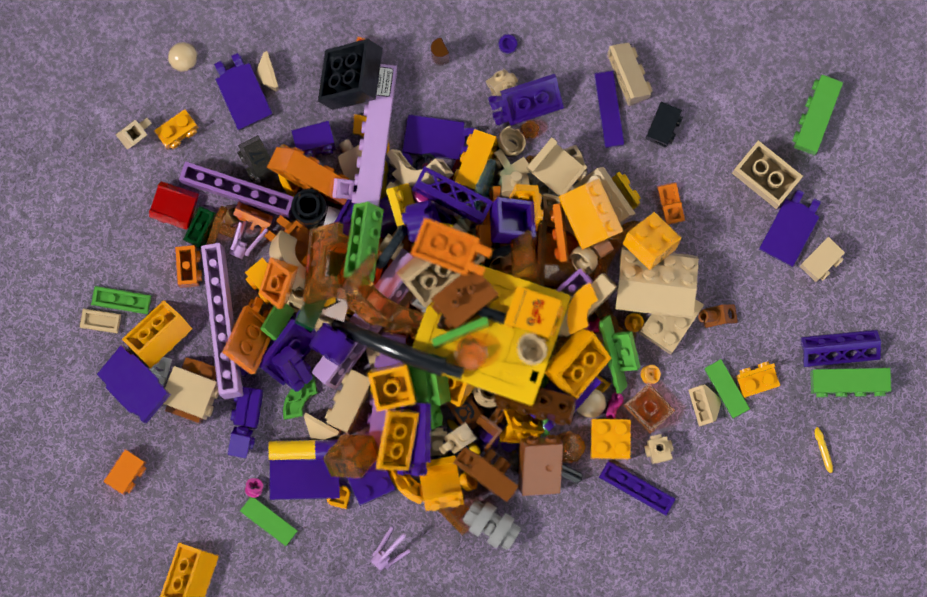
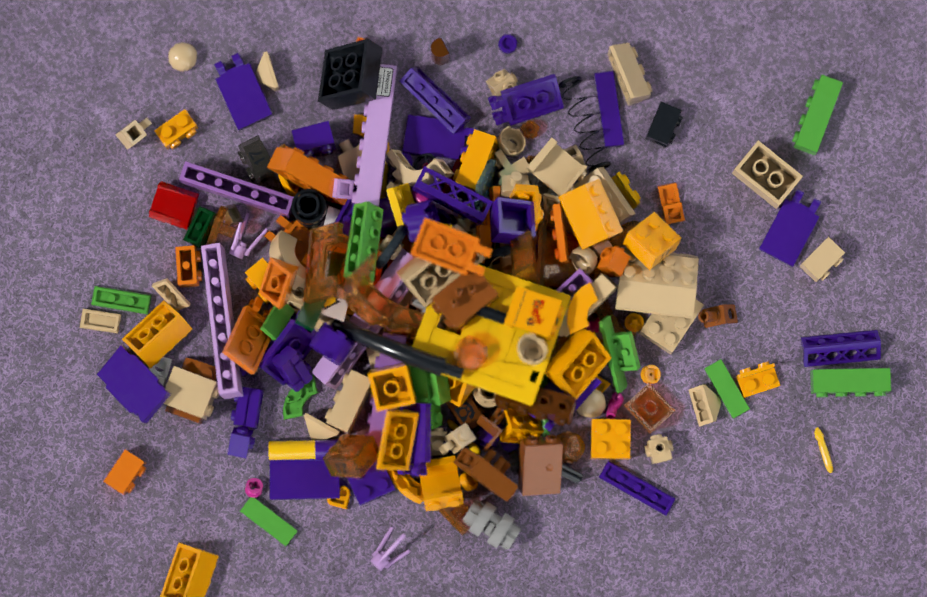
(171, 294): none -> tan slope
(250, 214): orange plate -> none
(434, 99): none -> dark purple fence
(460, 332): bright green tile -> none
(576, 80): none -> black piece
(613, 261): none -> orange brick

